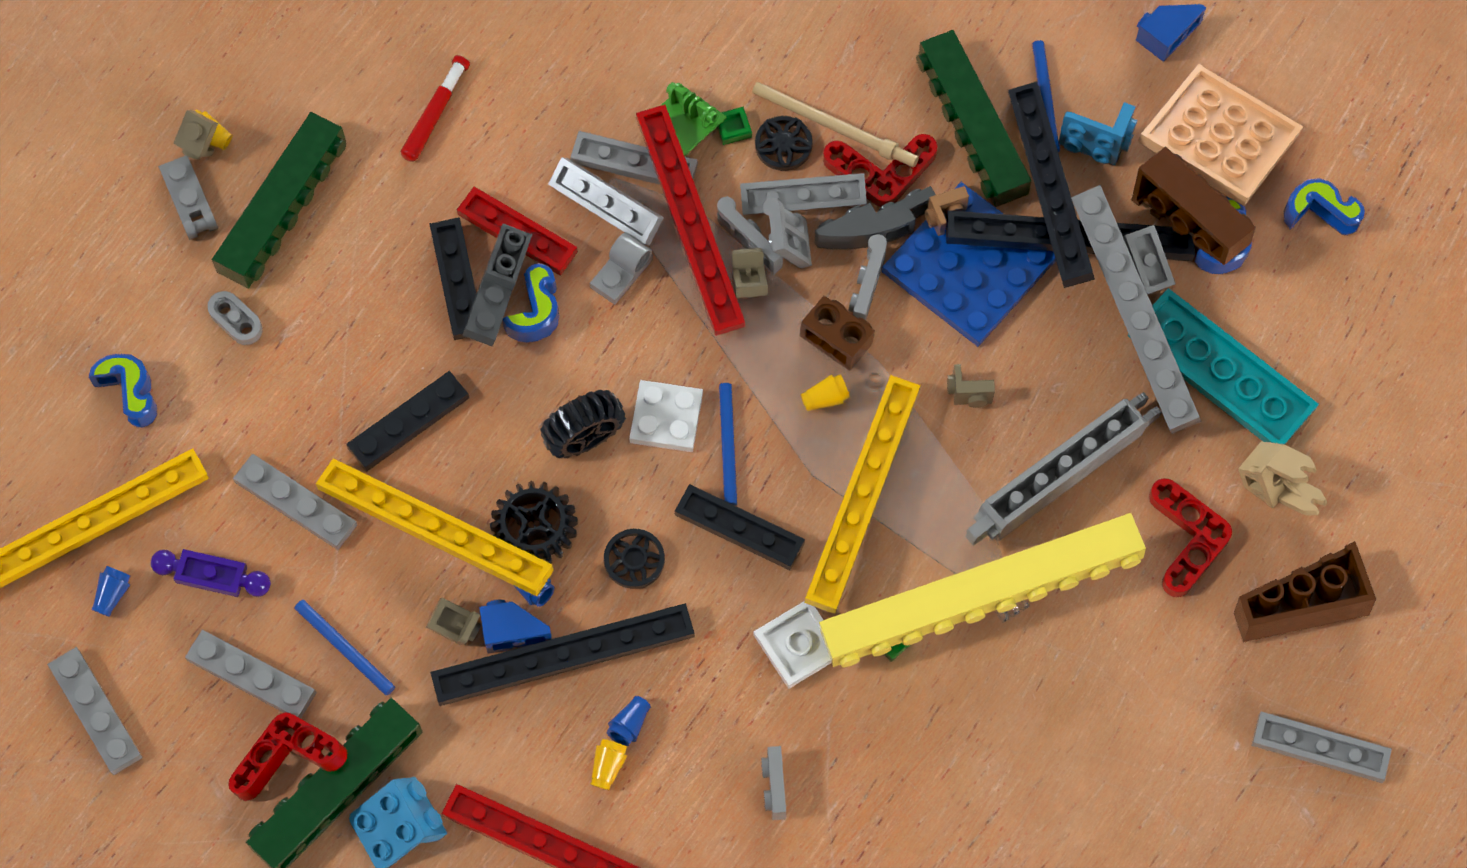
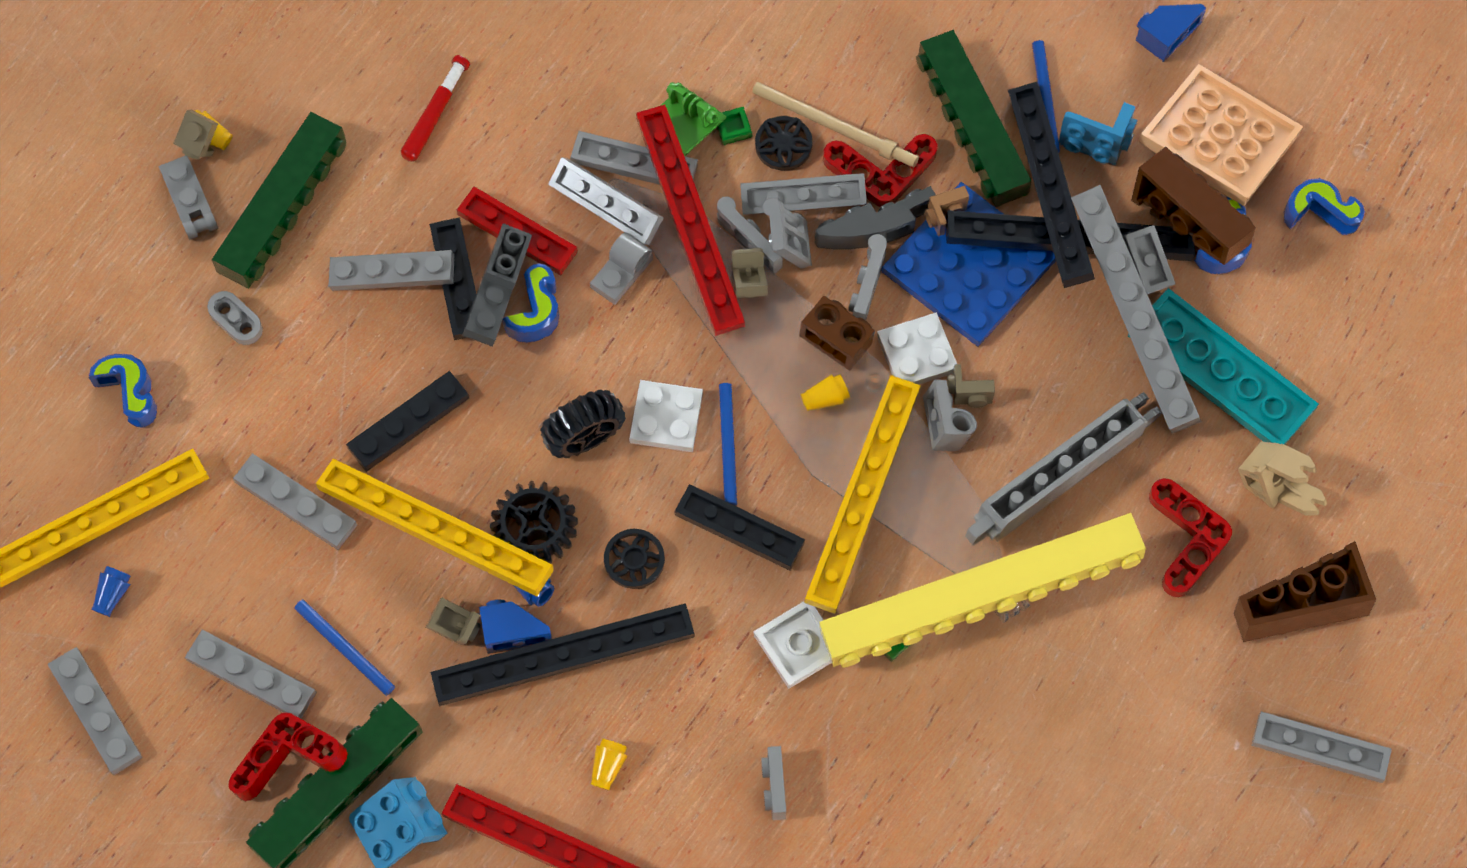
(210, 573): dark purple plate -> none
(391, 270): none -> light grey plate
(628, 722): blue cone -> none
(917, 350): none -> white plate
(947, 426): none -> light grey plate

